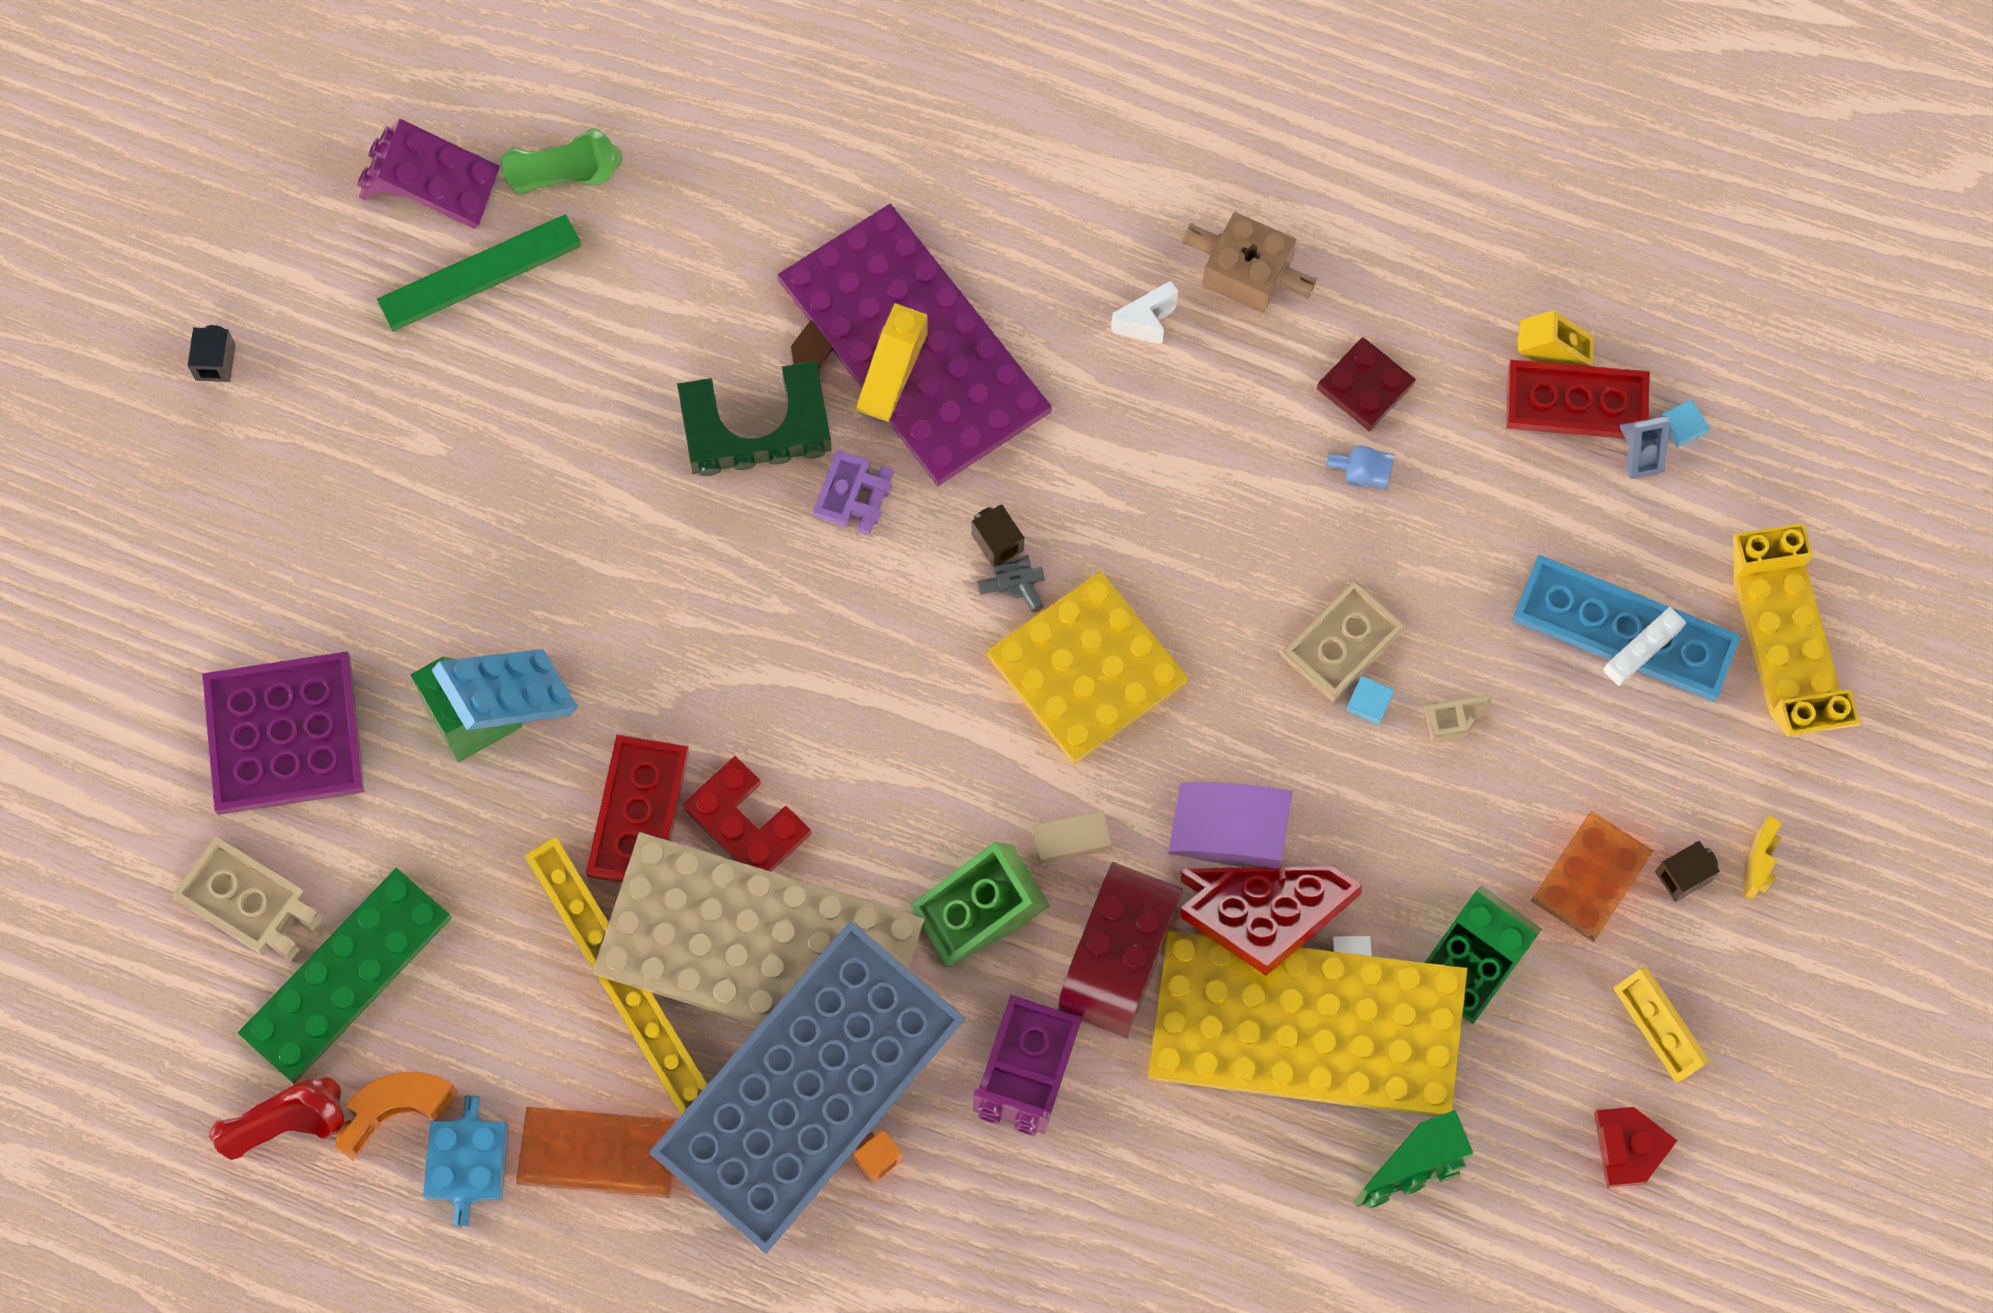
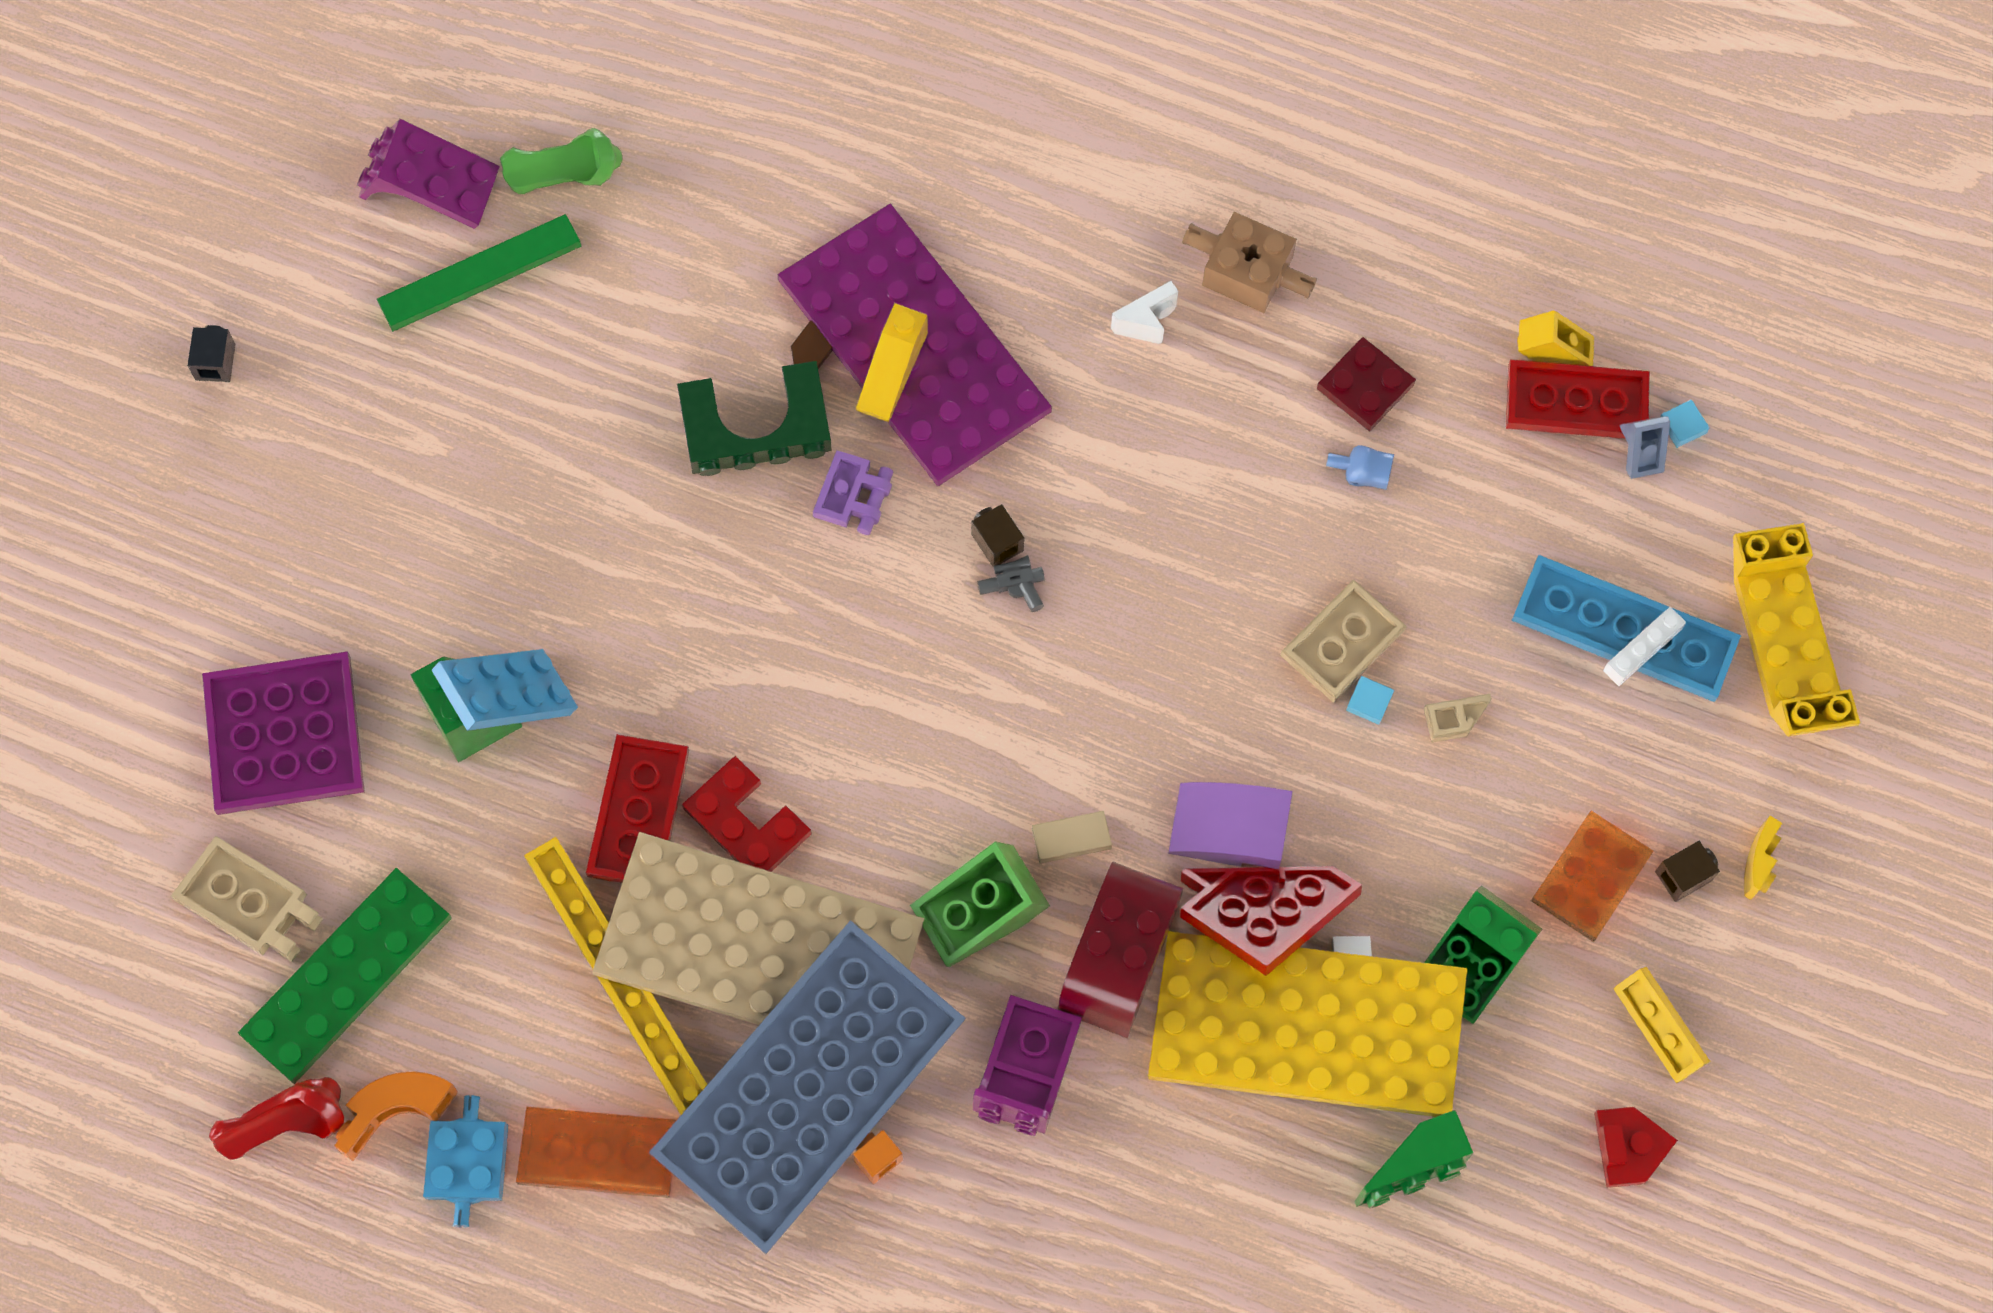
(1087, 667): yellow plate -> none

